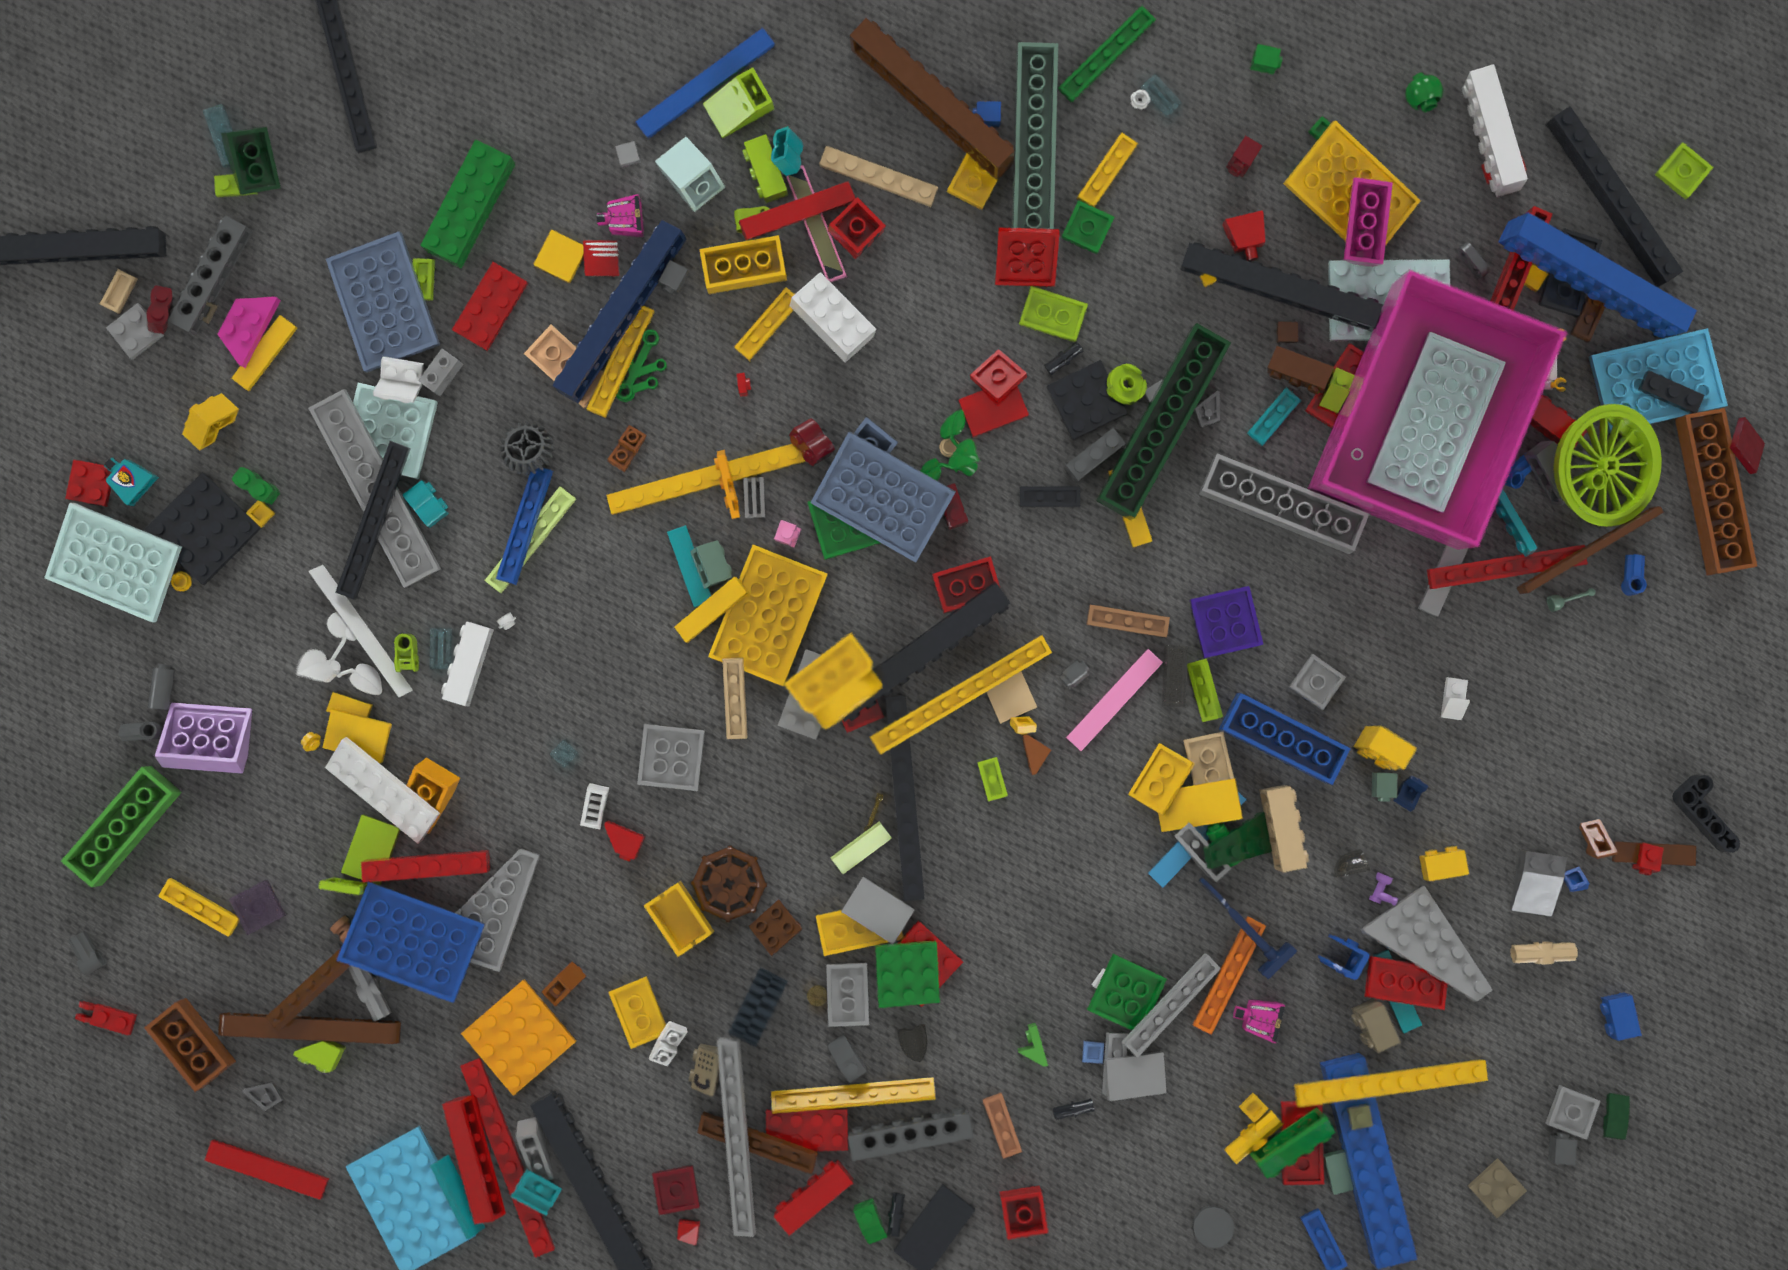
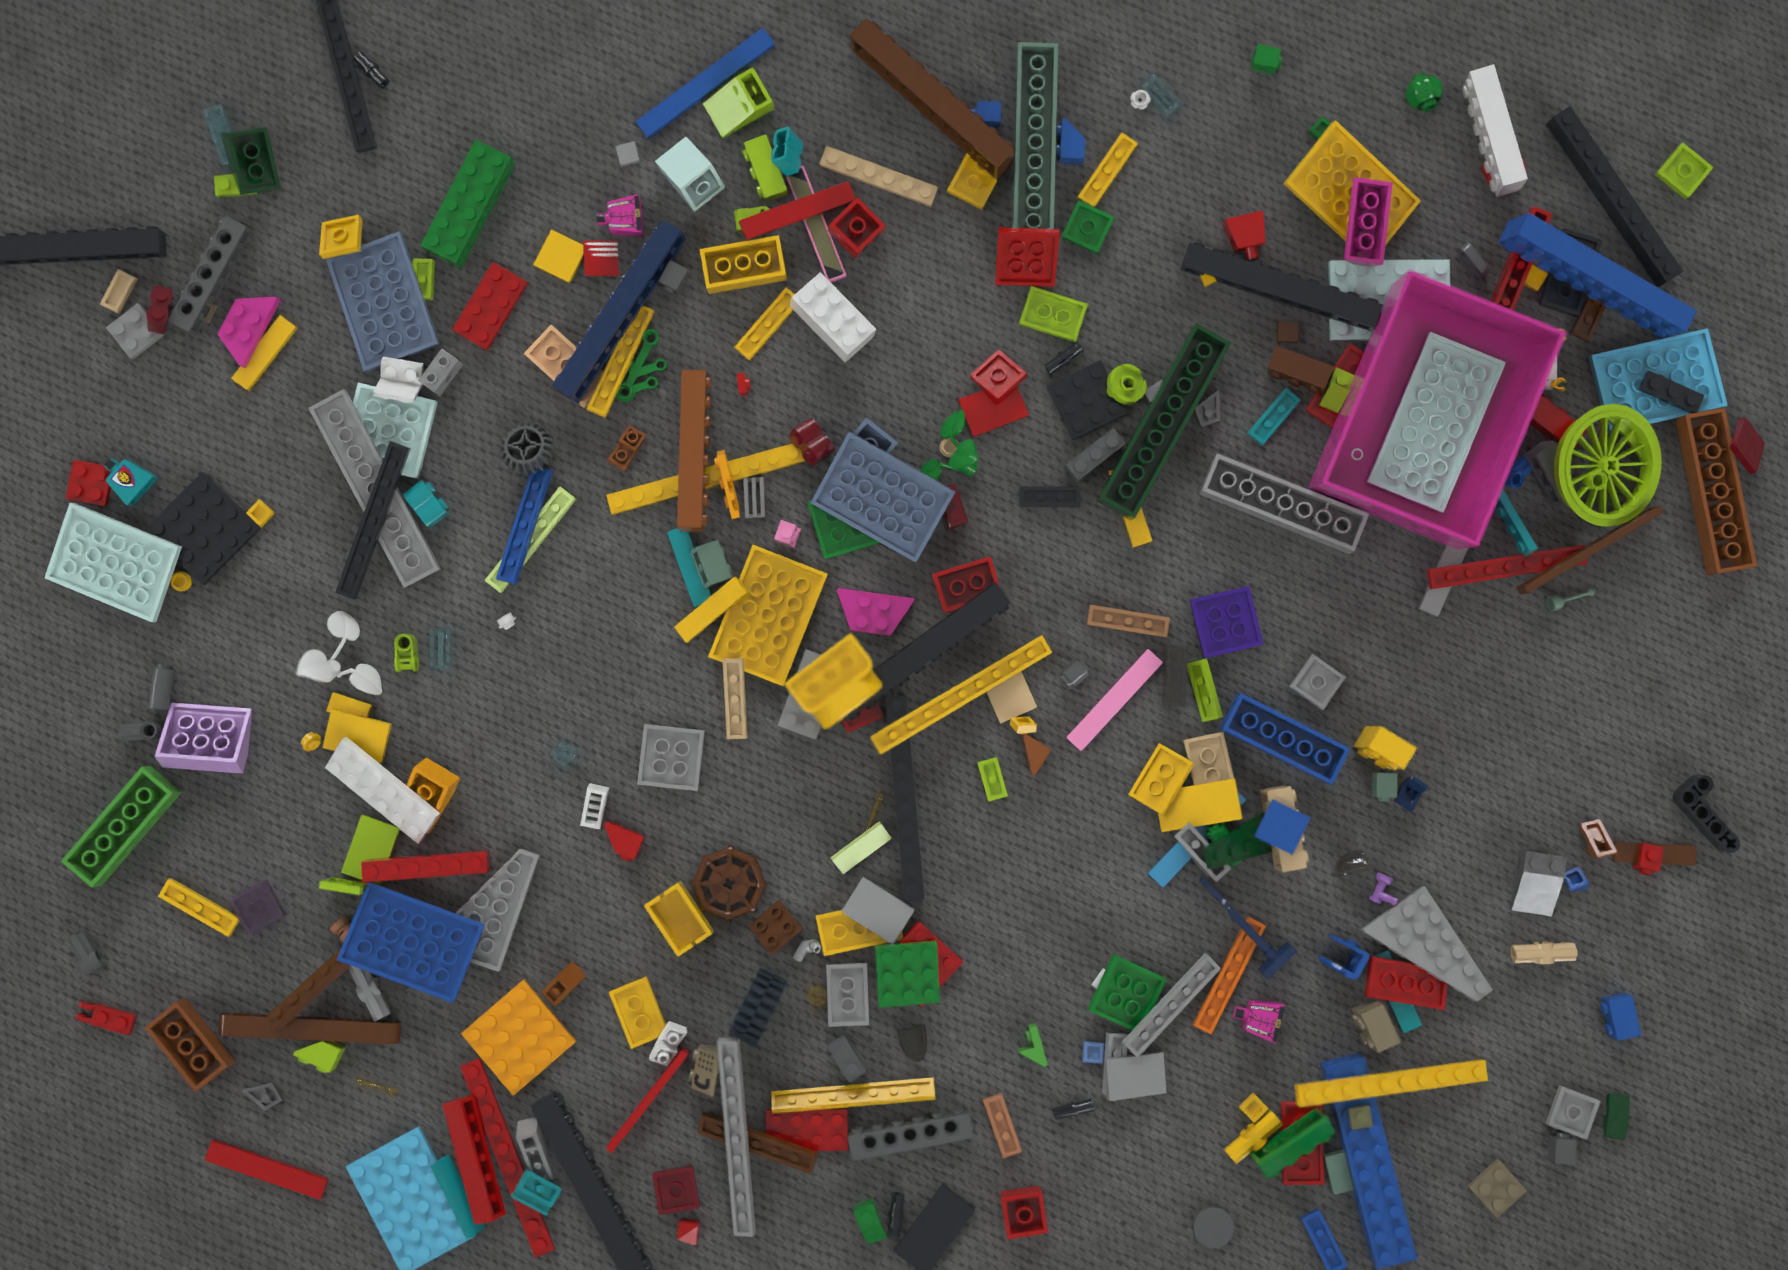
(207, 420): yellow brick -> none
(255, 485): green brick -> none
(341, 236): none -> yellow plate
(360, 631): white sticker -> none
(371, 70): none -> black pin
(392, 1091): none -> clear yellow hinge
(467, 663): white brick -> none
(647, 1100): none -> red tile
(692, 451): none -> dark orange brick
(807, 947): none -> light grey arm
(813, 1197): red brick -> none
(873, 611): none -> dark pink wing
(1071, 144): none -> blue slope
(1106, 54): green tile -> none
(1243, 157): dark red brick -> none
(1282, 826): none -> blue tile
(1444, 864): yellow brick -> none
(1454, 699): white slope -> none
(1634, 572): blue piece -> none

